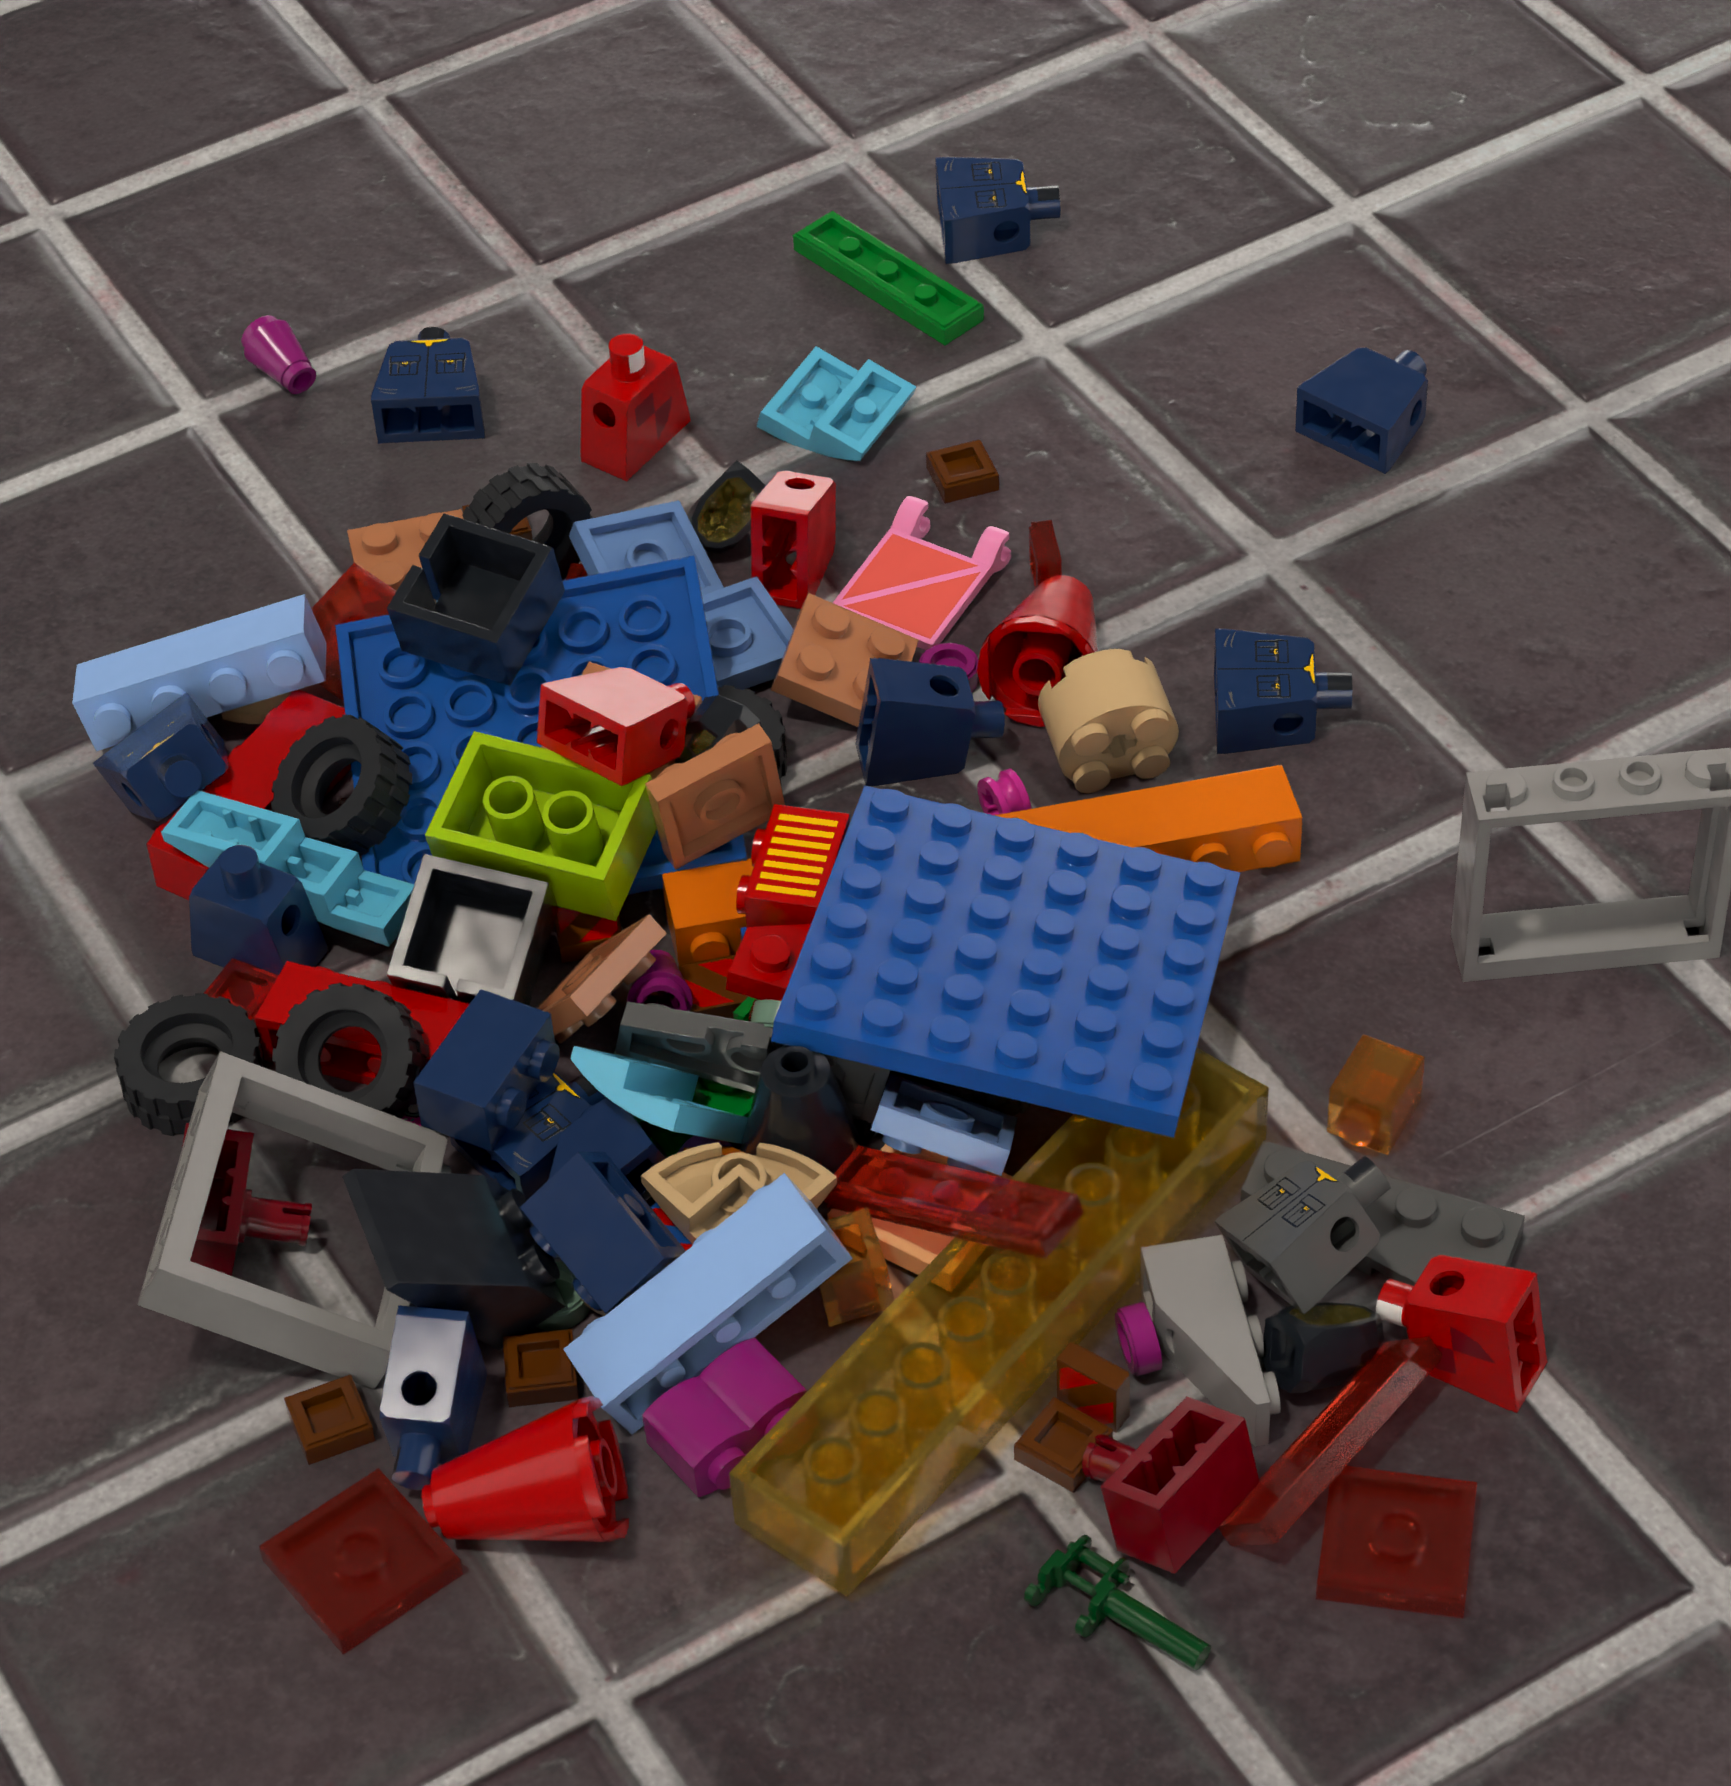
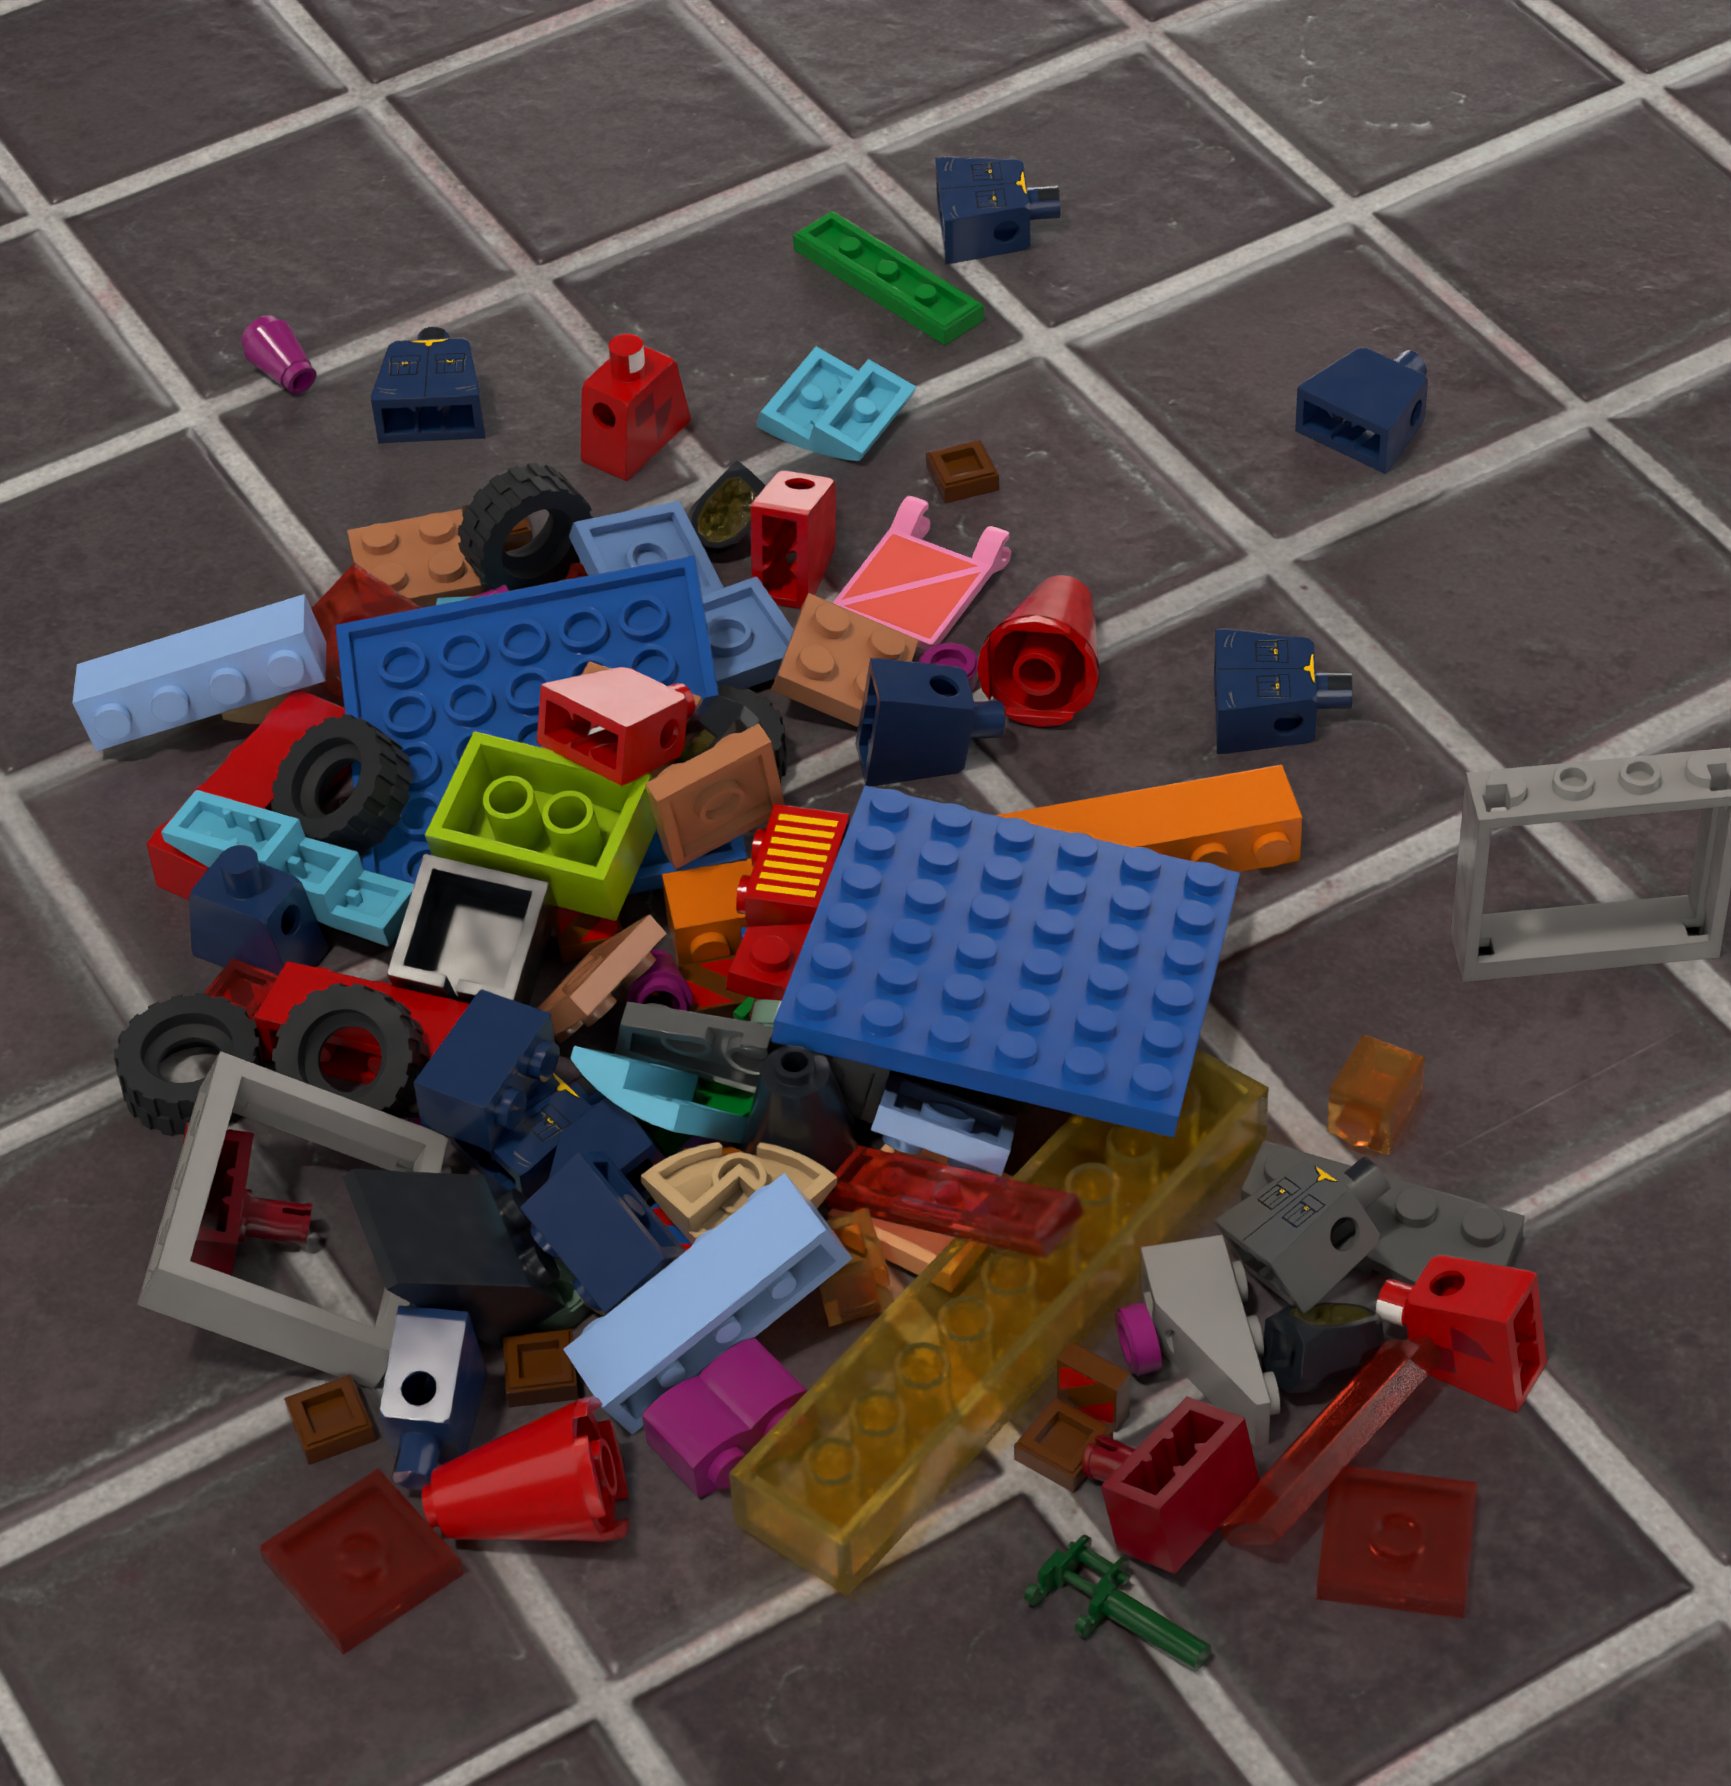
(165, 760): dark blue torso -> none
(490, 598): black piece -> none
(1004, 794): dark pink bush -> none
(1043, 552): clear red tile -> none
(1108, 719): tan brick -> none

